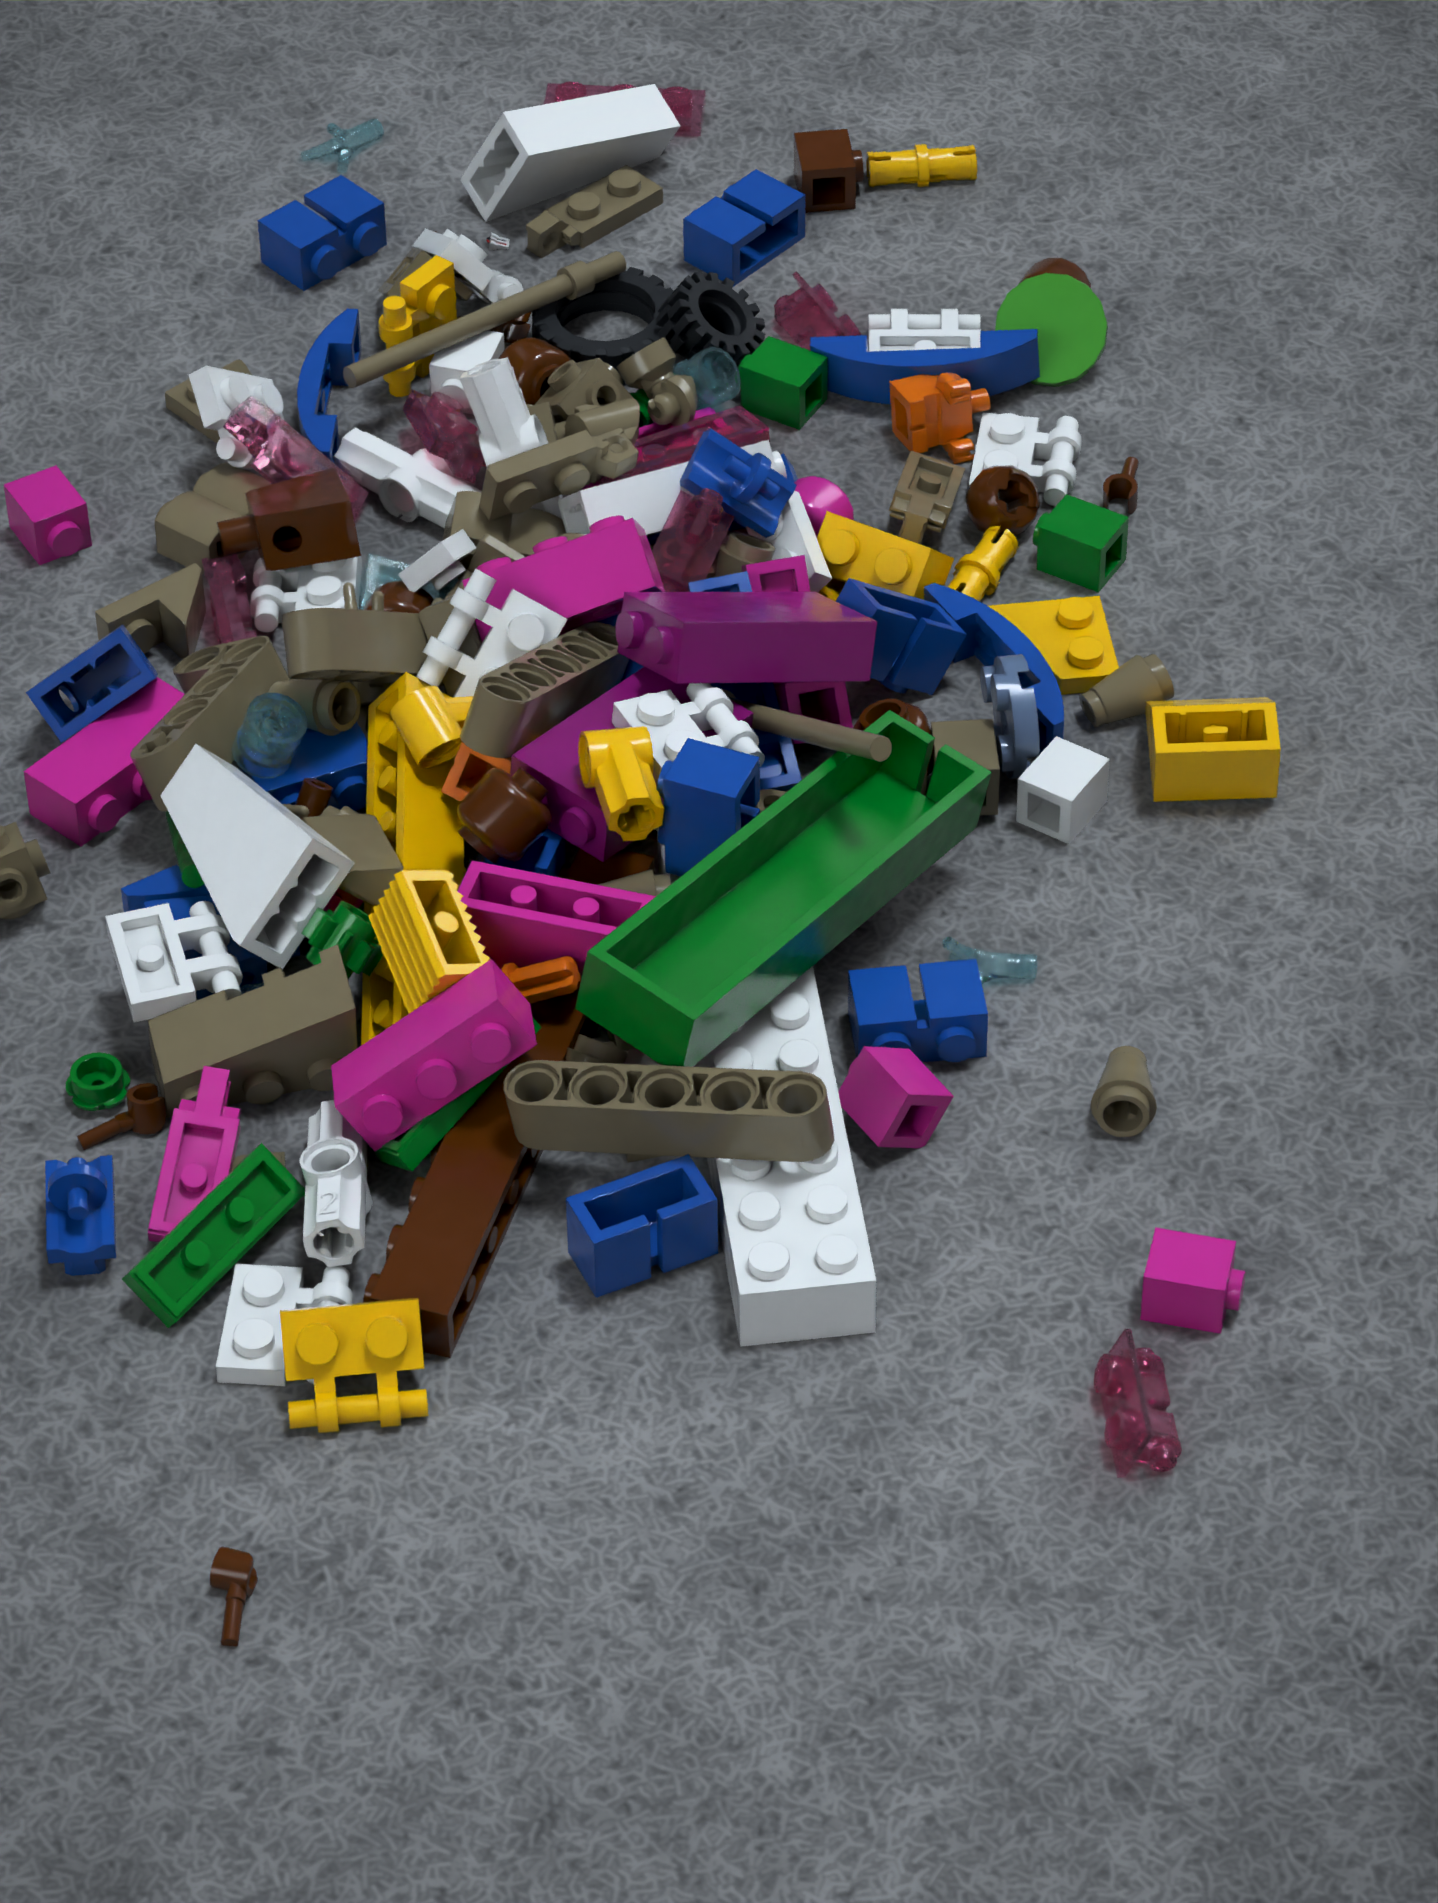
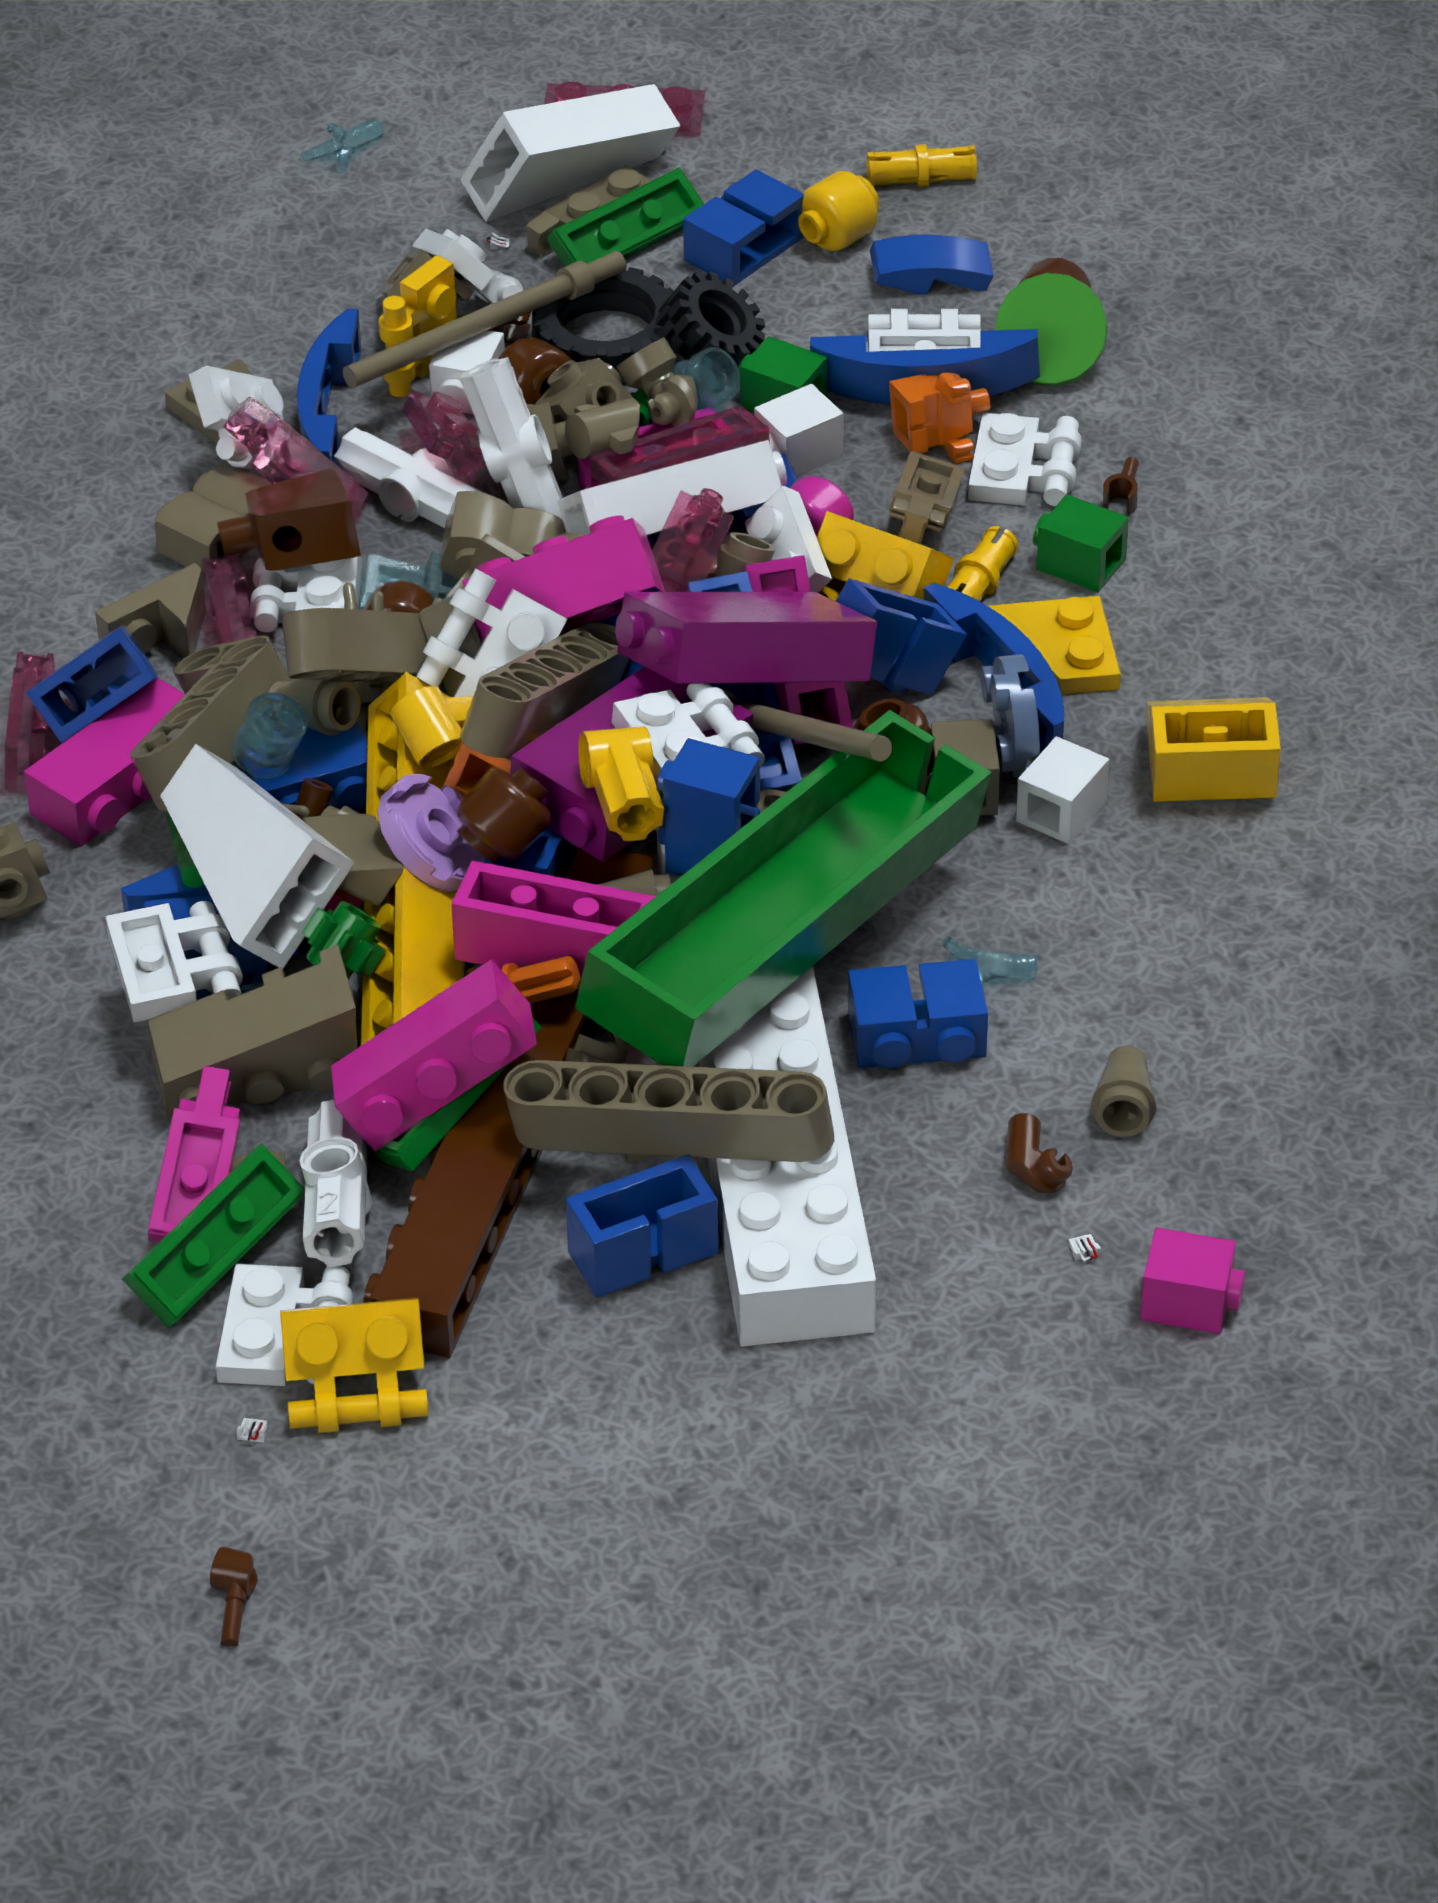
(22, 742): none -> clear pink hinge
(48, 515): dark pink brick -> none
(80, 1214): blue hips -> none
(97, 1082): green plate -> none
(144, 1116): reddish brown hand -> none
(252, 1430): none -> white piece
(314, 249): blue piece -> none
(422, 831): none -> lavender tile
(426, 934): yellow brick -> none
(439, 564): white plate -> none
(554, 470): dark tan hinge -> none
(628, 221): none -> green tile
(746, 482): blue hips -> none
(804, 427): none -> white brick
(811, 313): clear pink hinge -> none
(827, 169): reddish brown brick -> none
(838, 210): none -> yellow head
(893, 1097): dark pink brick -> none
(918, 260): none -> blue slope
(1013, 488): reddish brown piece -> none
(1030, 1164): none -> reddish brown arm
(1084, 1248): none -> white piece
(1127, 690): dark tan cone -> none
(1130, 1388): clear pink hinge -> none

